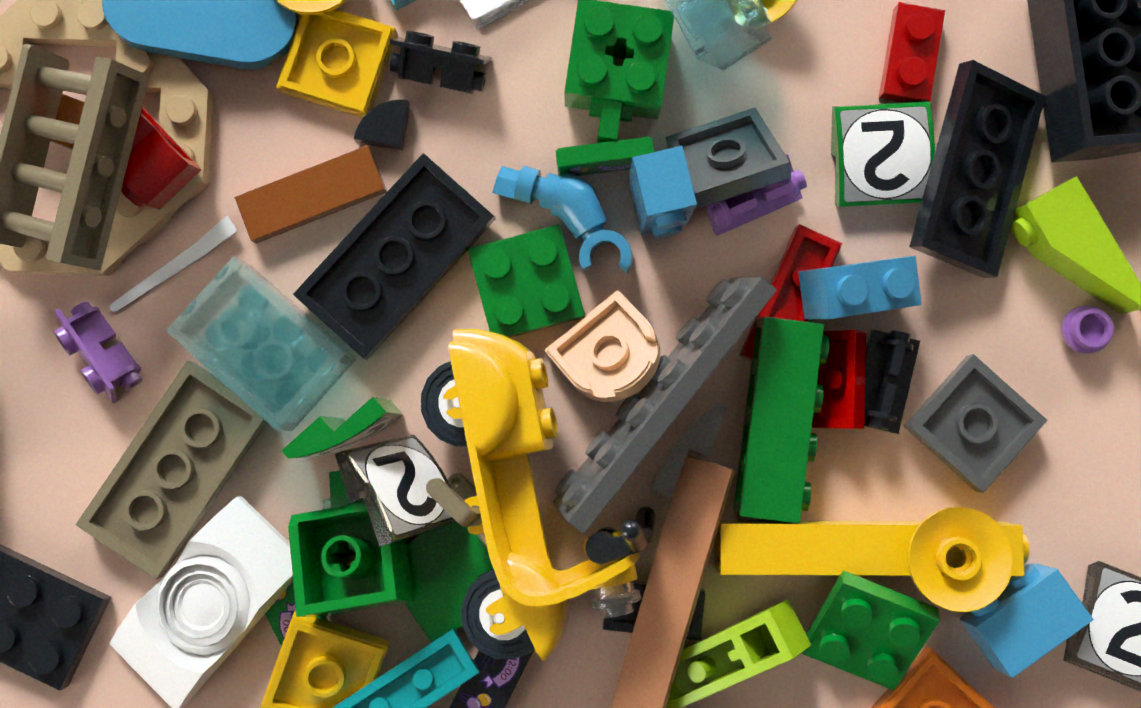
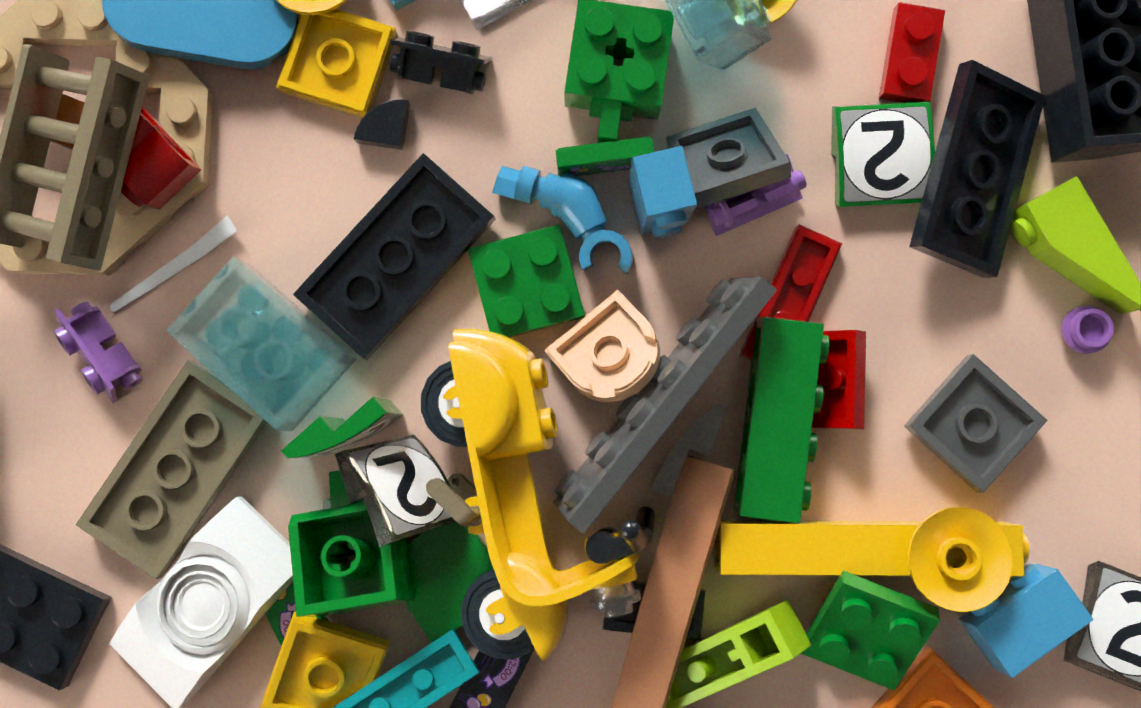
(310, 194): dark orange tile -> none
(860, 288): dark azure brick -> none
(888, 378): black hinge -> none

